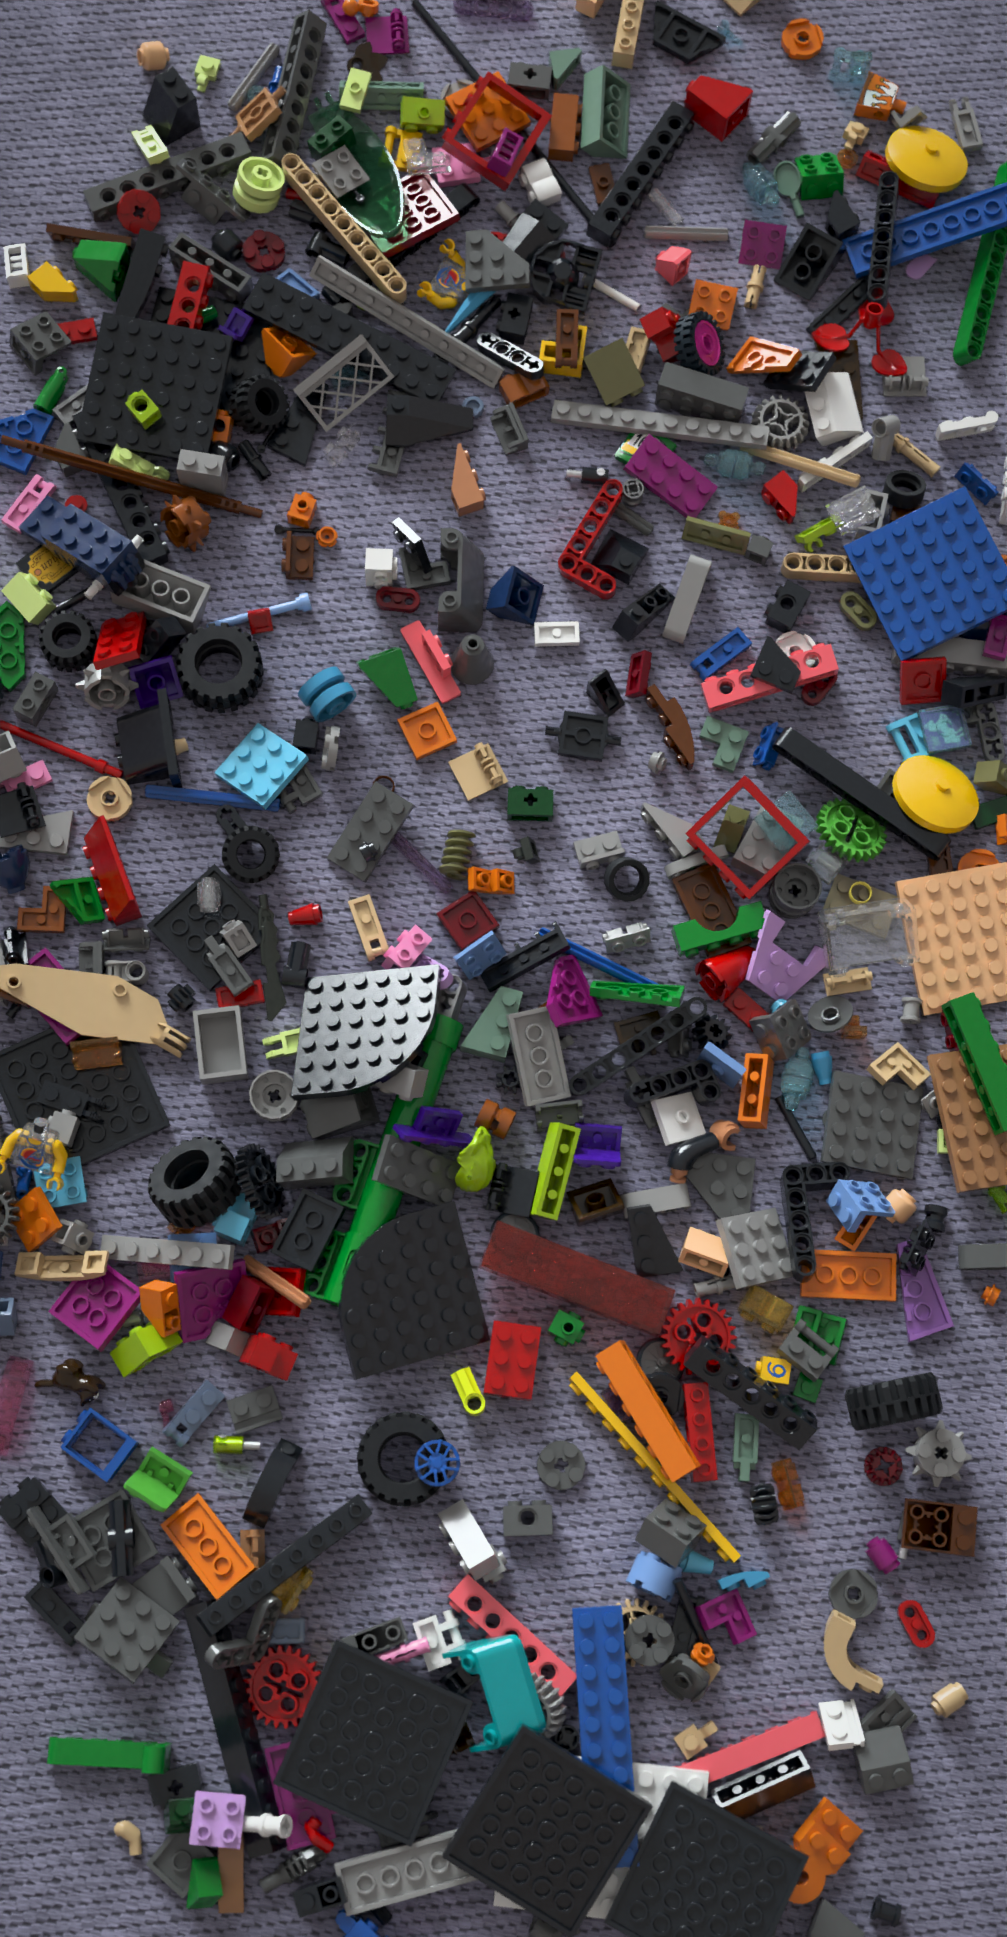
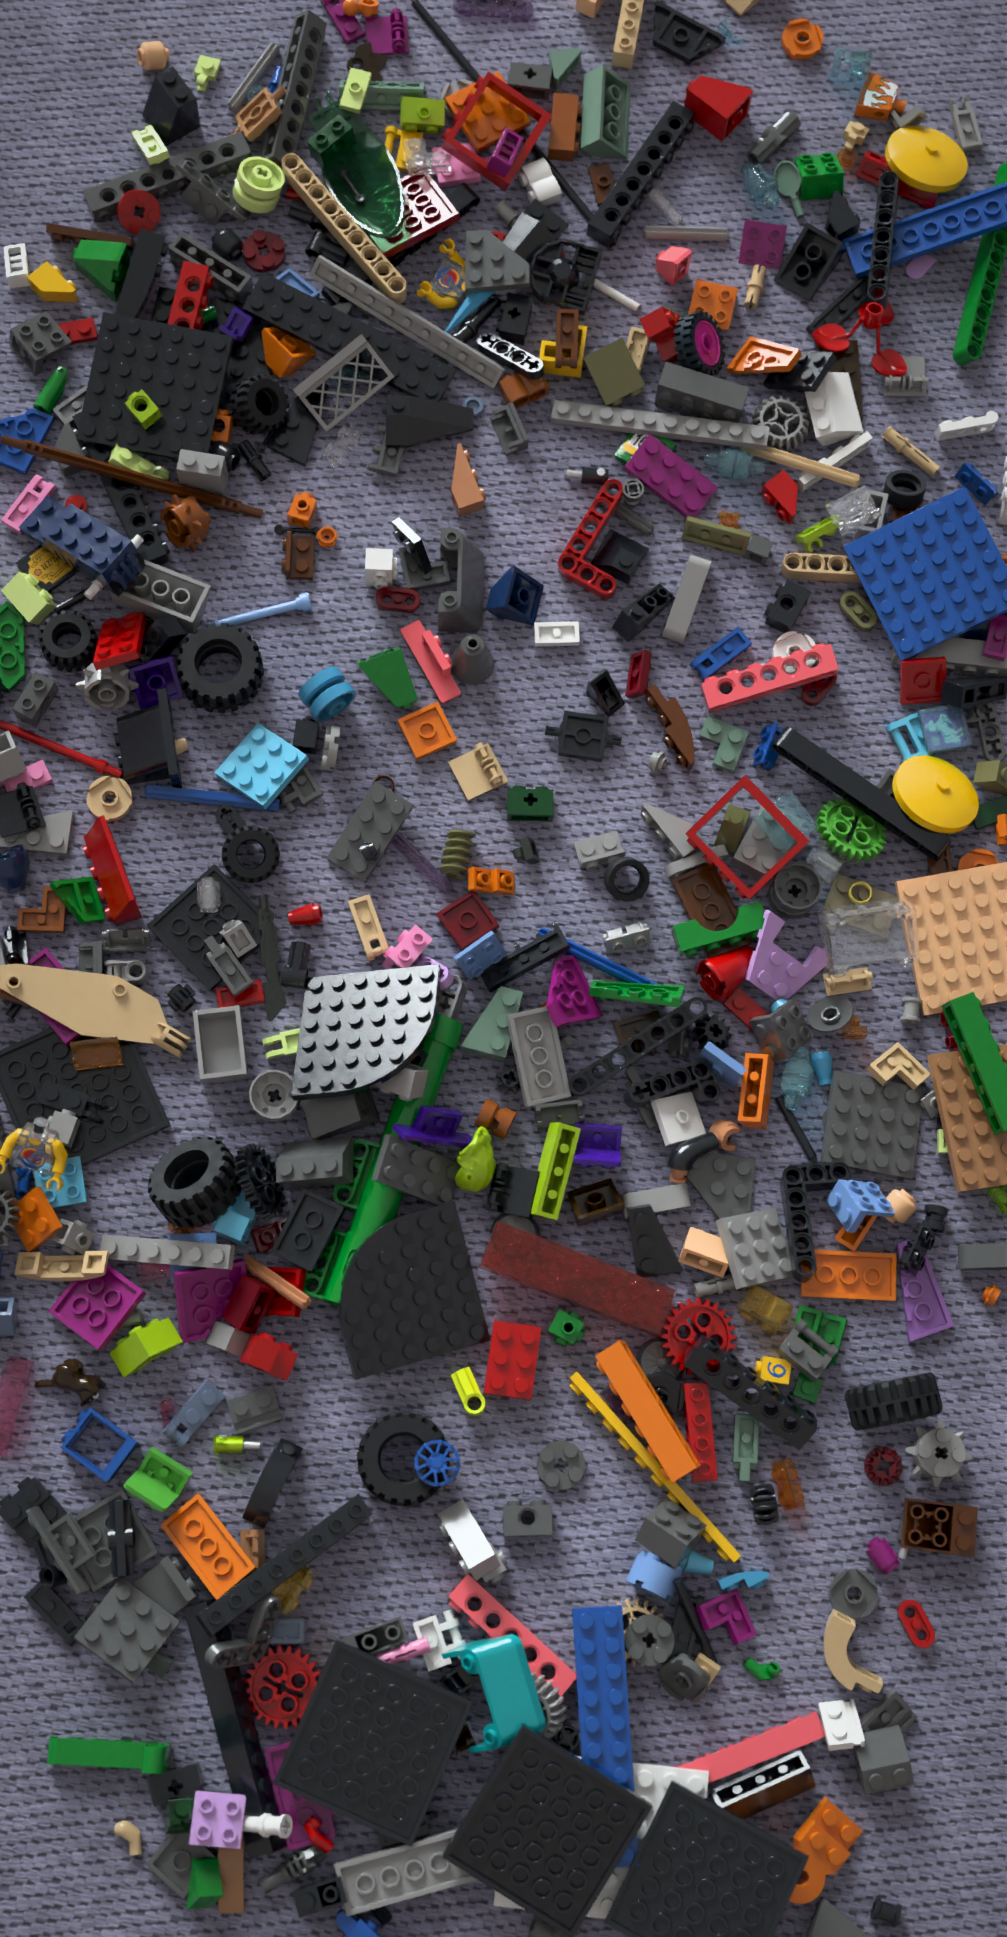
(161, 1306): orange slope -> none
(260, 620): red tile -> none
(340, 171): light grey hinge -> none
(692, 1740): tan plate -> none
(701, 1659): orange plate -> none
(762, 1672): none -> green arm
(775, 667): black wing -> none
(884, 431): light grey piece -> none
(949, 1699): tan brick -> none

